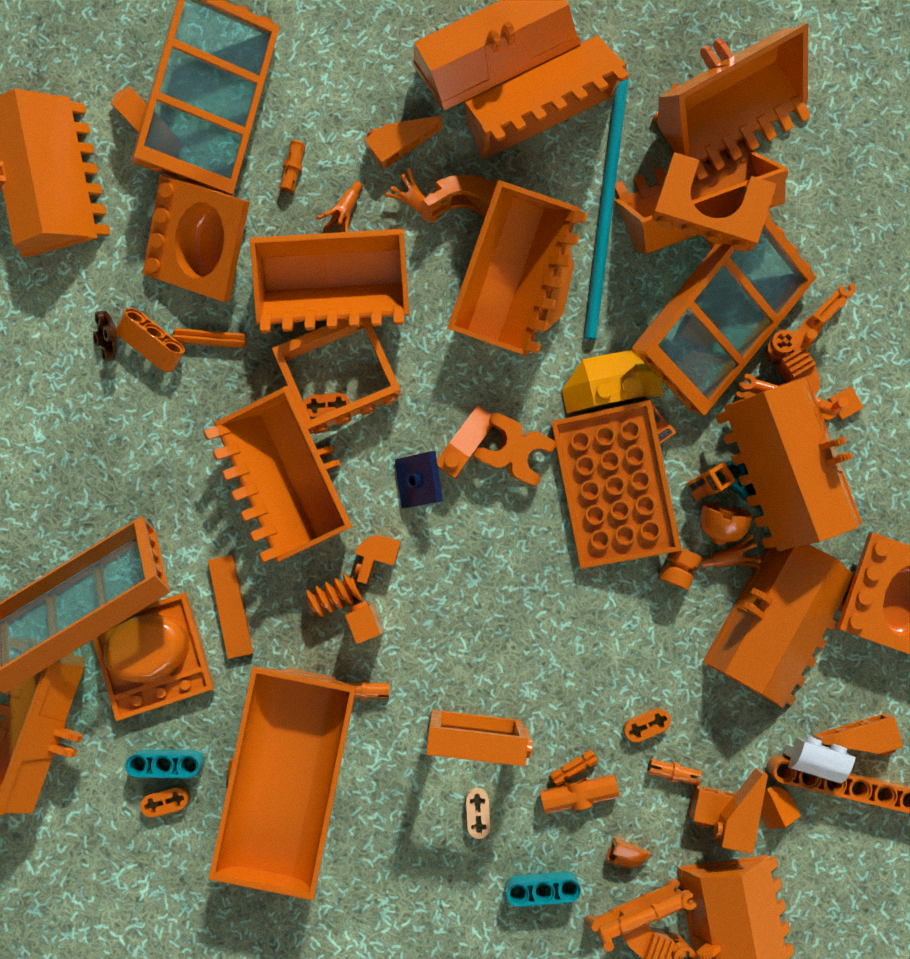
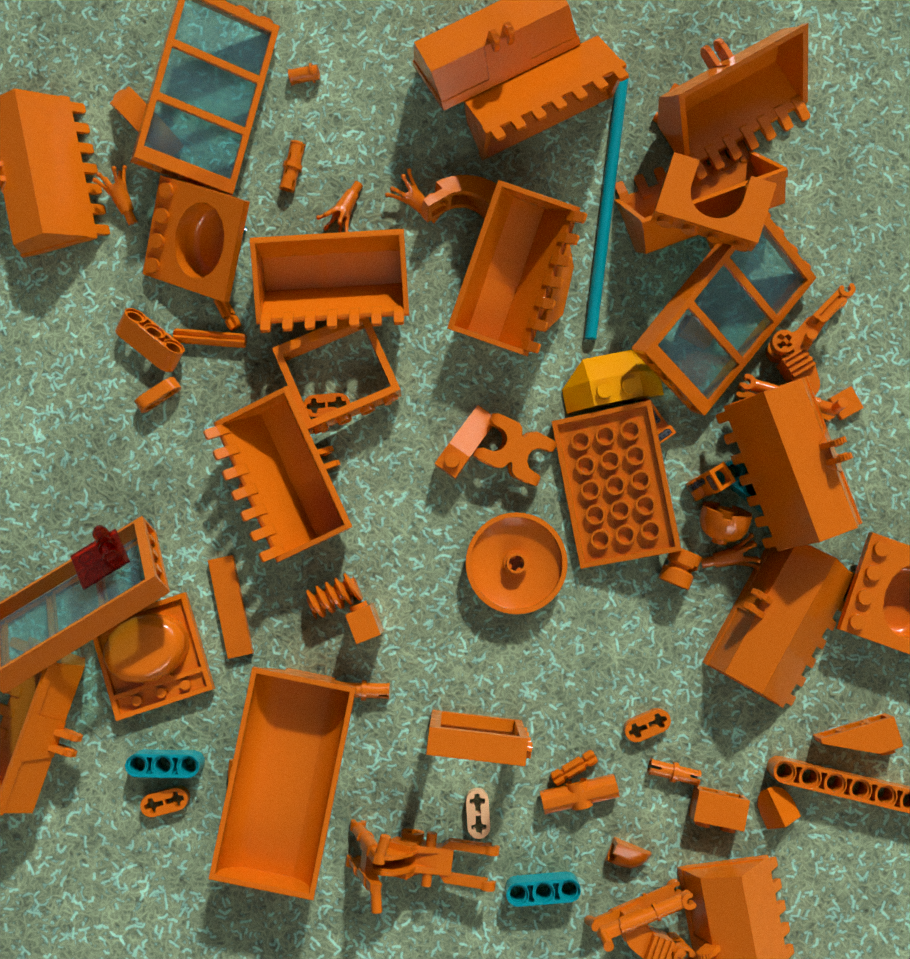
(99, 557): none -> clear red hinge
(106, 335): reddish brown dish -> none
(118, 193): none -> orange piece
(157, 394): none -> orange beam
(227, 312): none -> orange axle
(304, 74): none -> orange pin
(375, 548): orange brick -> none
(399, 138): orange slope -> none
(410, 856): none -> orange piece
(418, 480): dark blue plate -> none
(516, 563): none -> orange dish
(741, 816): orange slope -> none
(819, 760): white brick -> none

